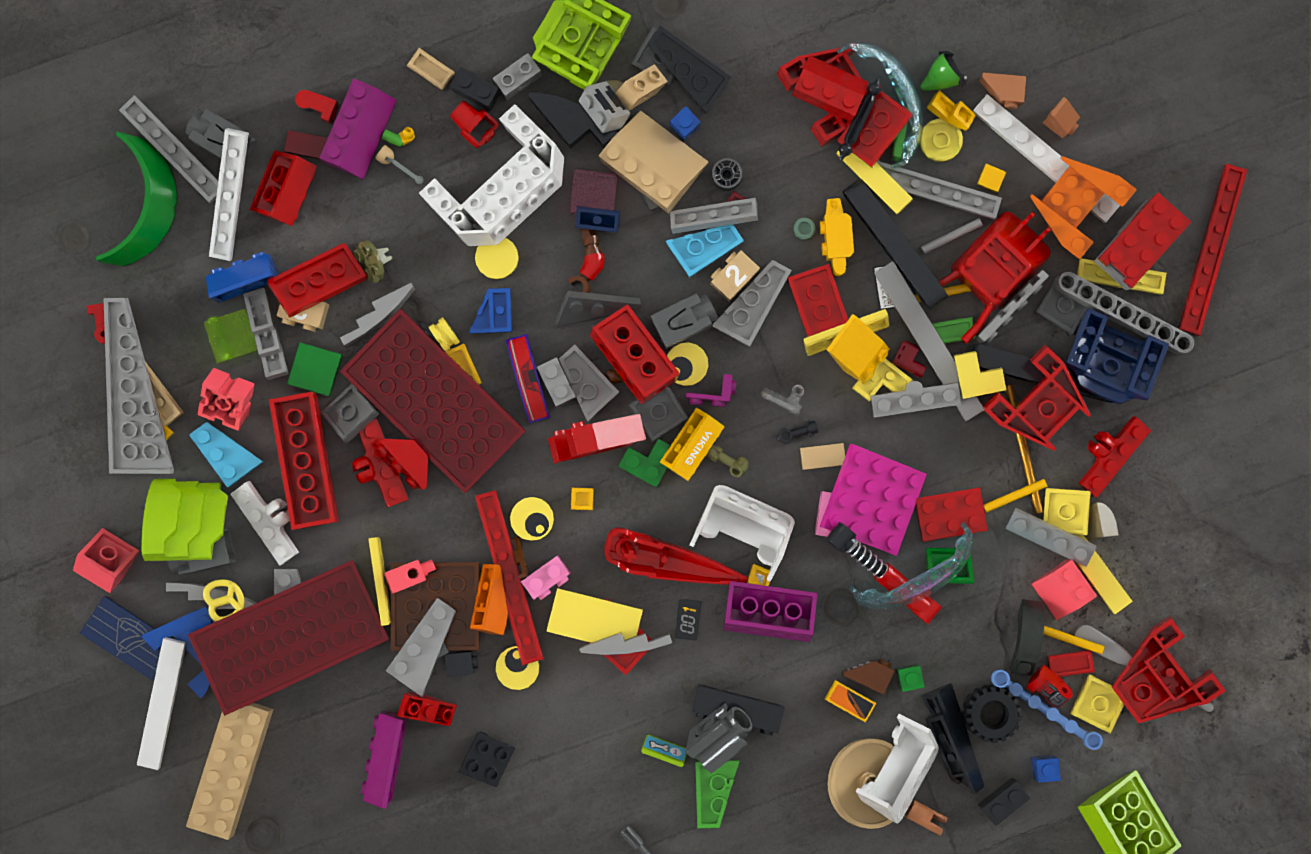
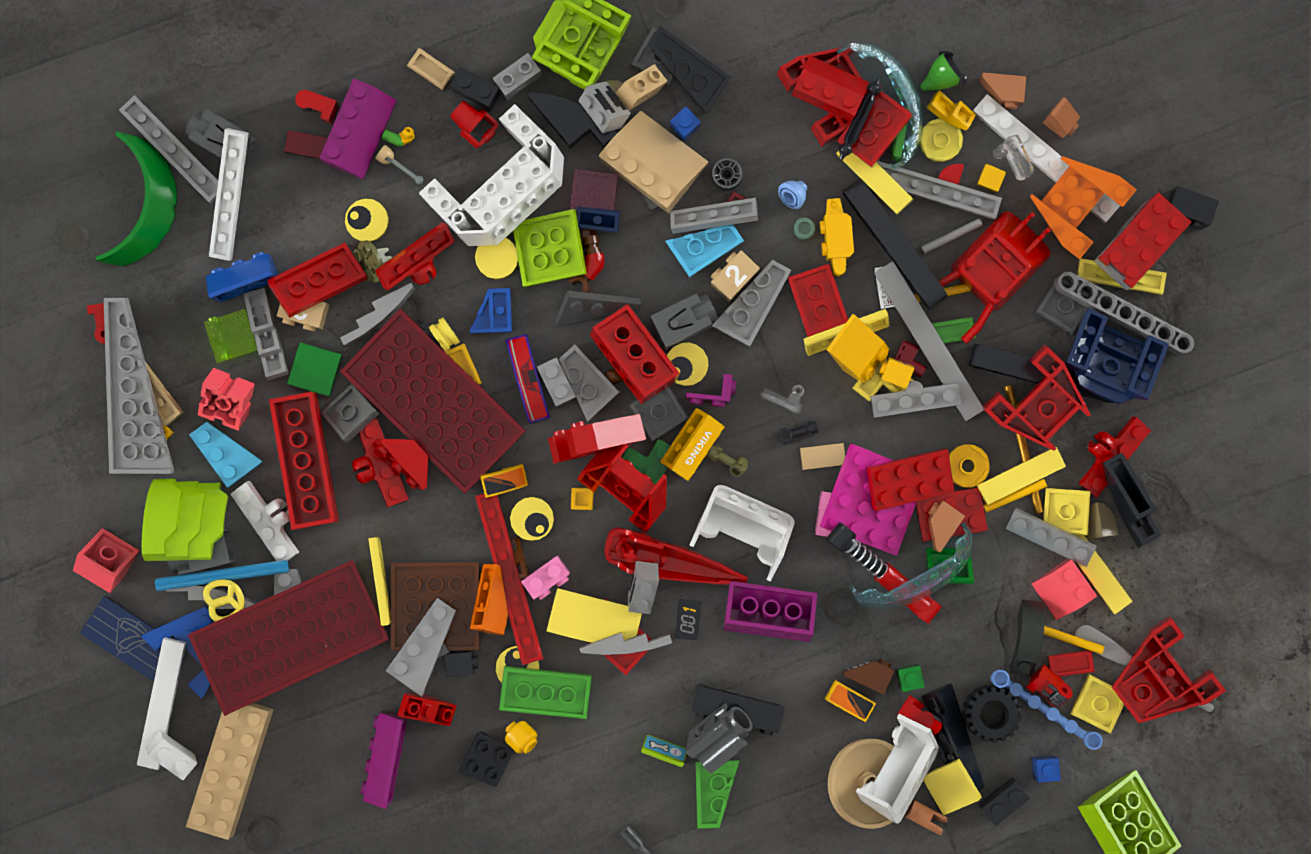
(171, 755): none -> white brick
(233, 573): none -> dark azure axle
(283, 187): red slope -> none
(366, 220): none -> light yellow tile
(399, 579): coral torso -> none
(416, 259): none -> red plate
(504, 480): none -> slope
(521, 737): none -> yellow head
(545, 692): none -> bright green tile
(549, 248): none -> lime plate
(626, 485): none -> red wedge
(643, 587): none -> light grey brick
(758, 575): yellow tile -> none
(793, 193): none -> light blue brick
(896, 372): none -> yellow brick
(910, 479): none -> red plate
(913, 710): none -> red leg
(943, 523): none -> nougat slope
(951, 787): none -> light yellow tile
(952, 173): none -> red tile
(973, 381): light yellow tile -> none
(980, 465): none -> yellow tile
(1016, 155): none -> clear piece
(1016, 302): light grey wing -> none
(1021, 476): none -> light yellow tile
(1131, 500): none -> black slope
(1194, 206): none -> black brick
(1212, 249): red tile -> none

